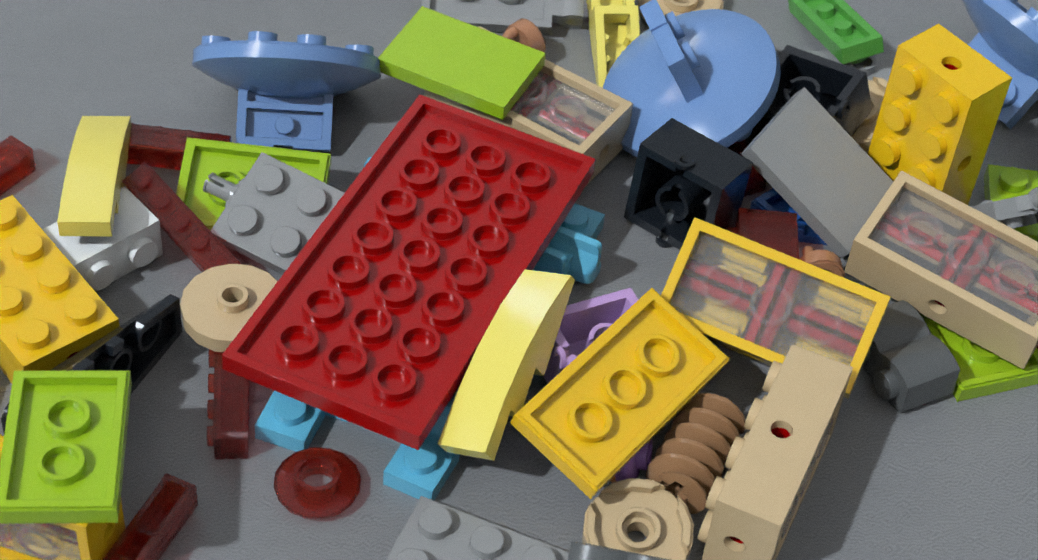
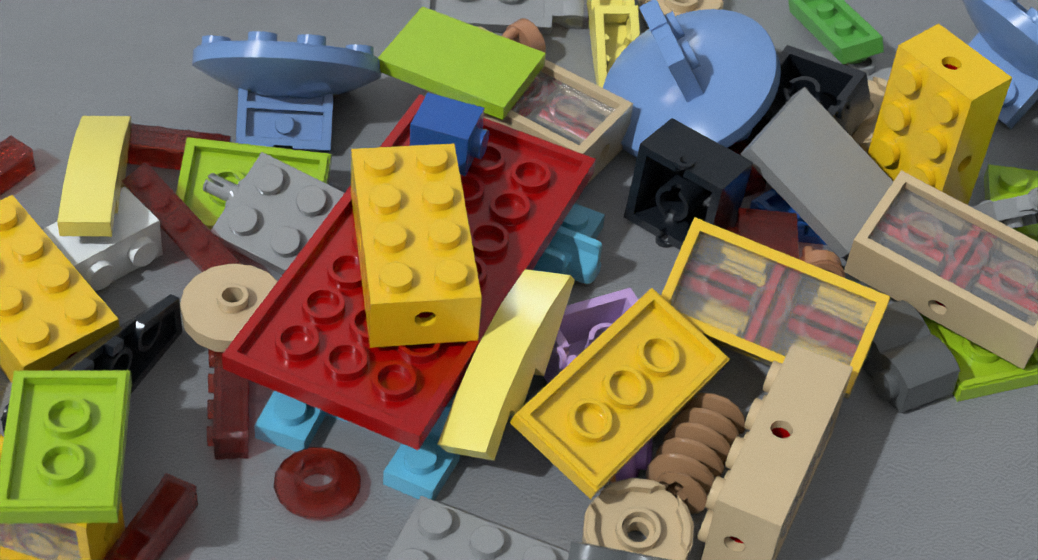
(414, 246): none -> yellow brick
(451, 122): none -> blue brick

